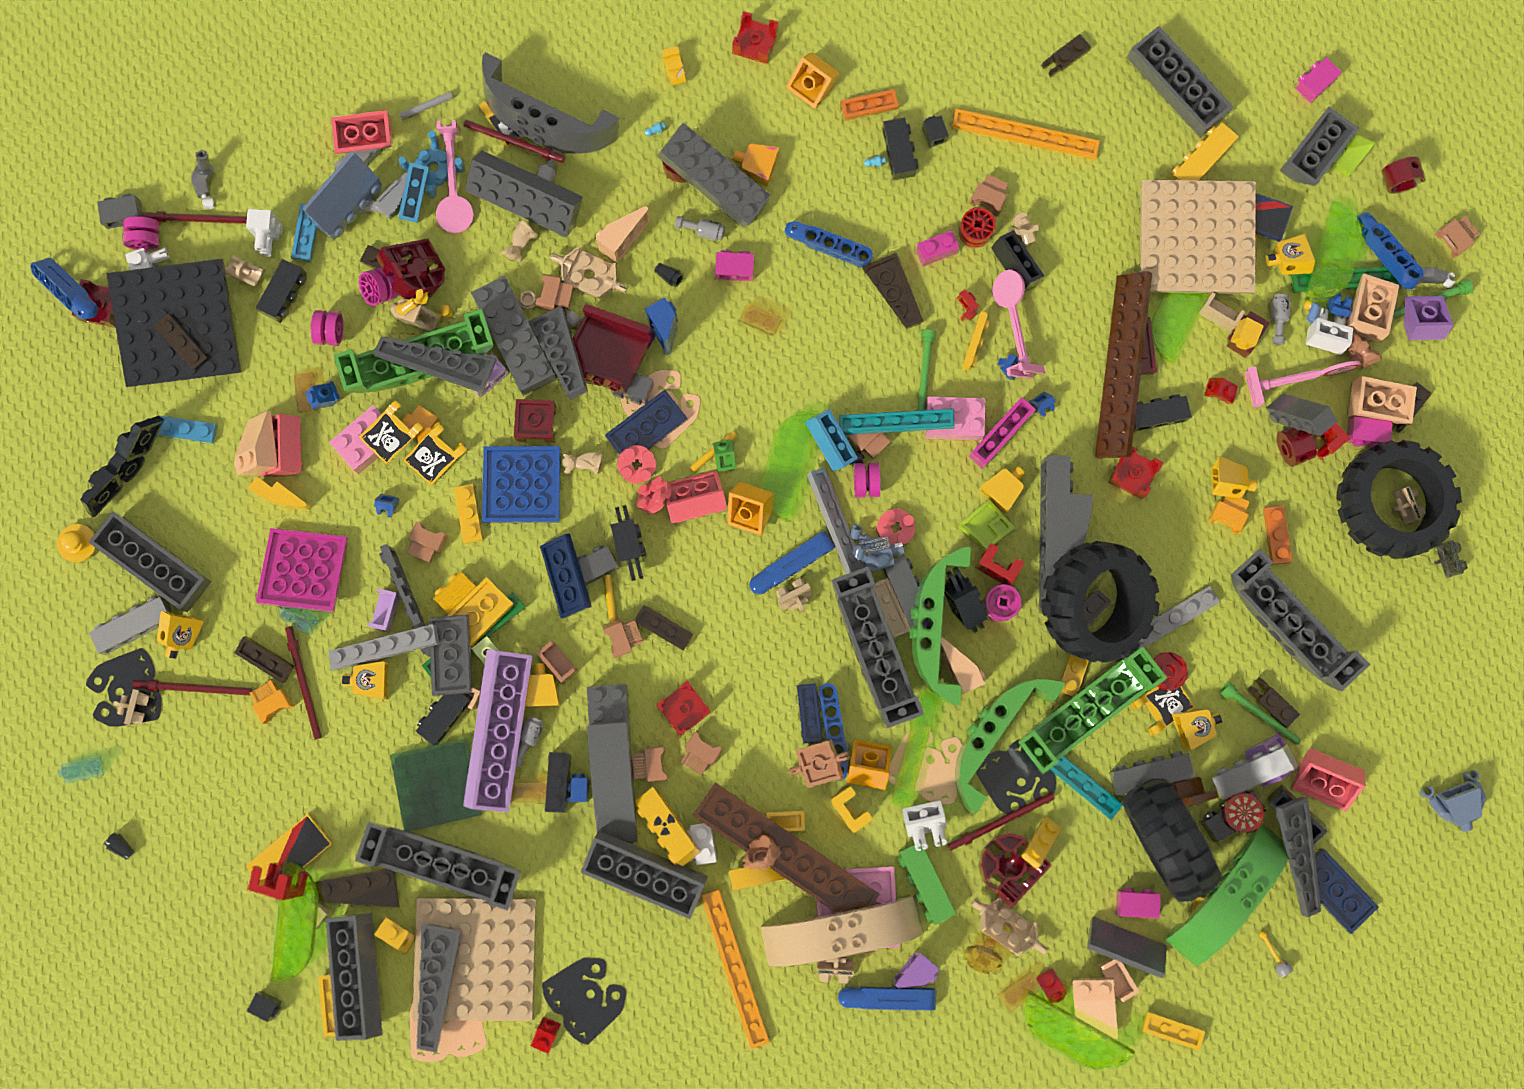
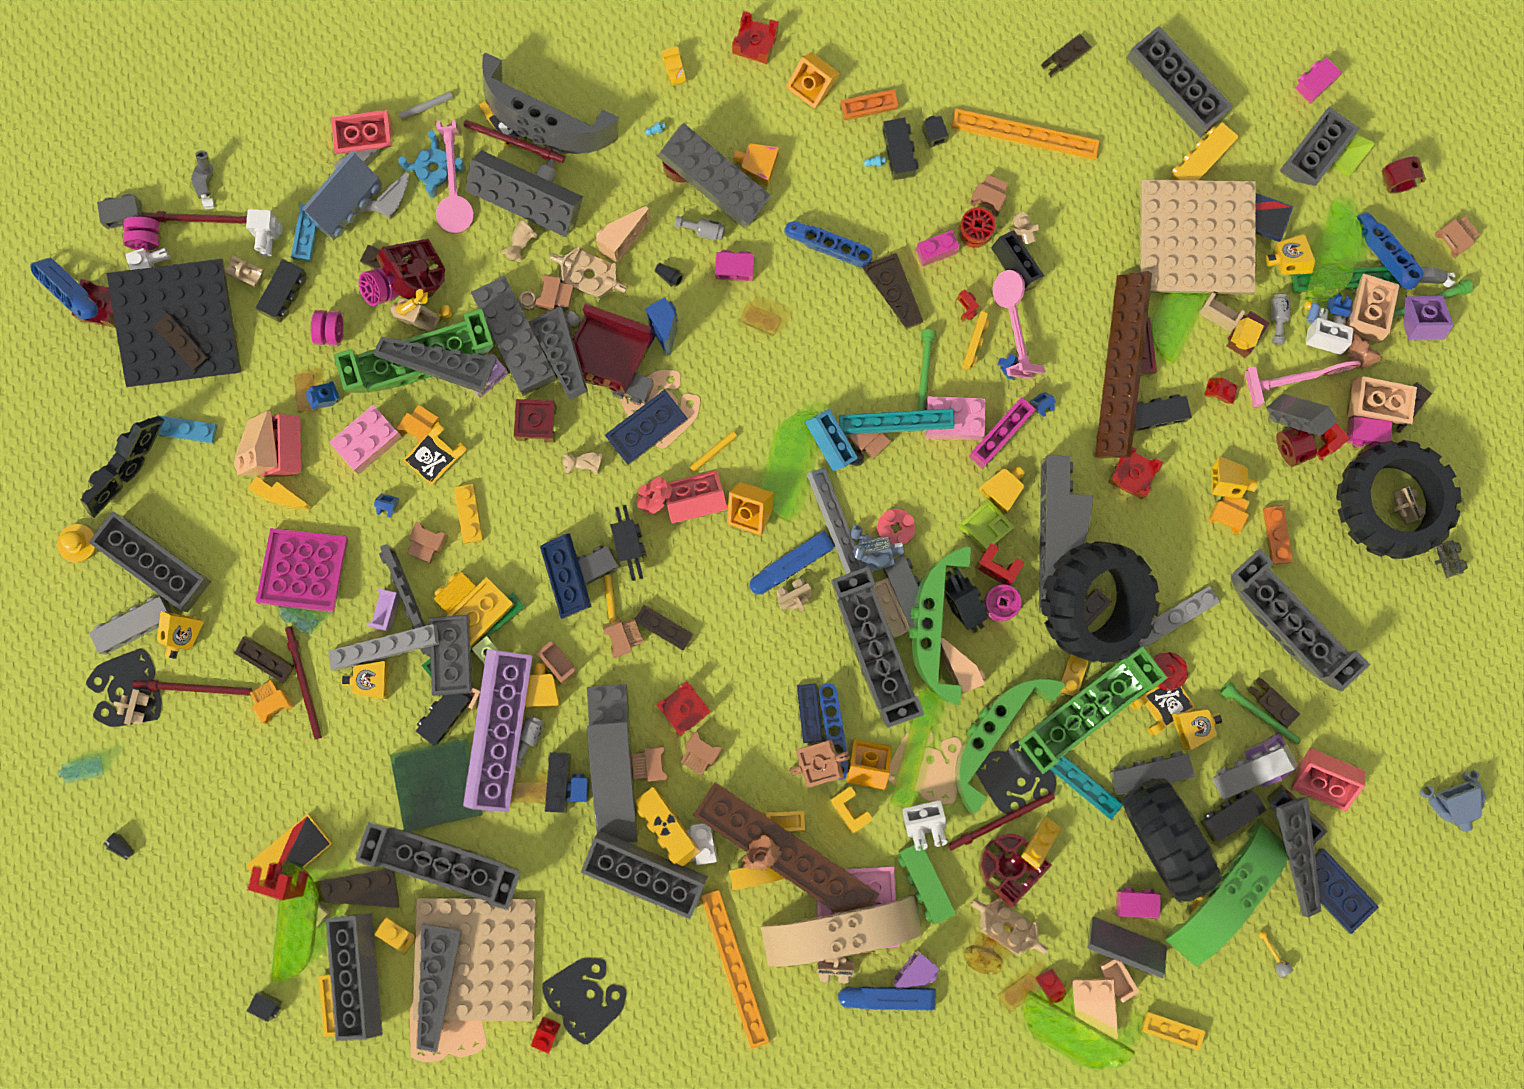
(388, 434): flag -> none
(413, 192): dark azure brick -> none
(521, 484): blue plate -> none
(630, 455): coral plate -> none
(724, 455): bright green bracket -> none
(866, 480): dark pink wheel -> none
(1193, 792): reddish brown panel -> none
(1243, 812): red tile -> none

